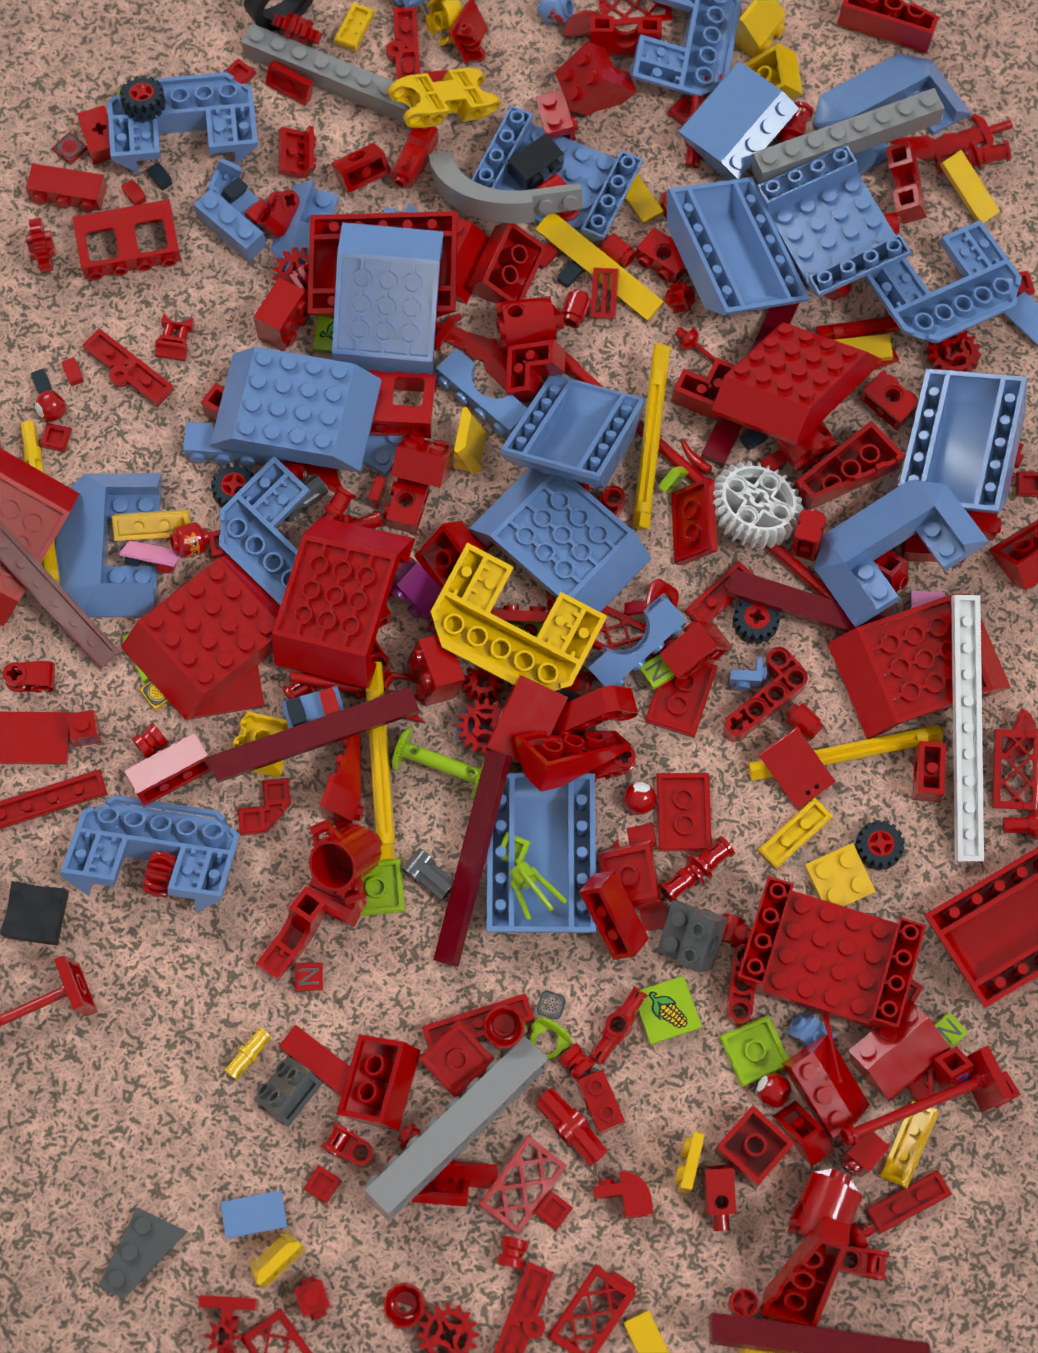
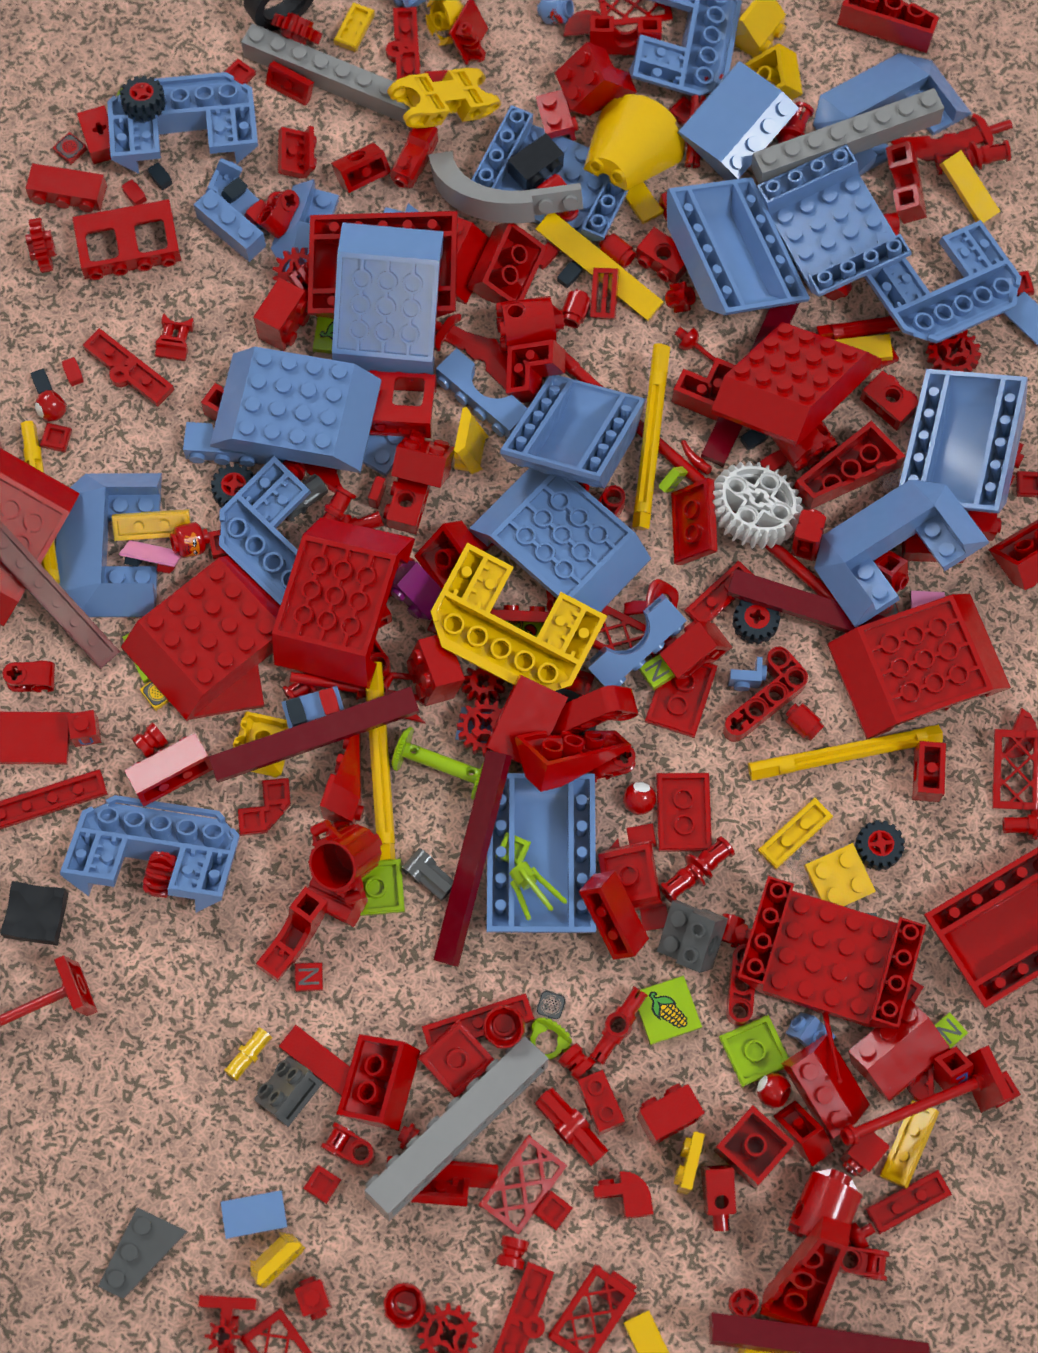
(634, 141): none -> yellow cone
(669, 1114): none -> red brick
(796, 768): red container -> none
(967, 728): white plate -> none

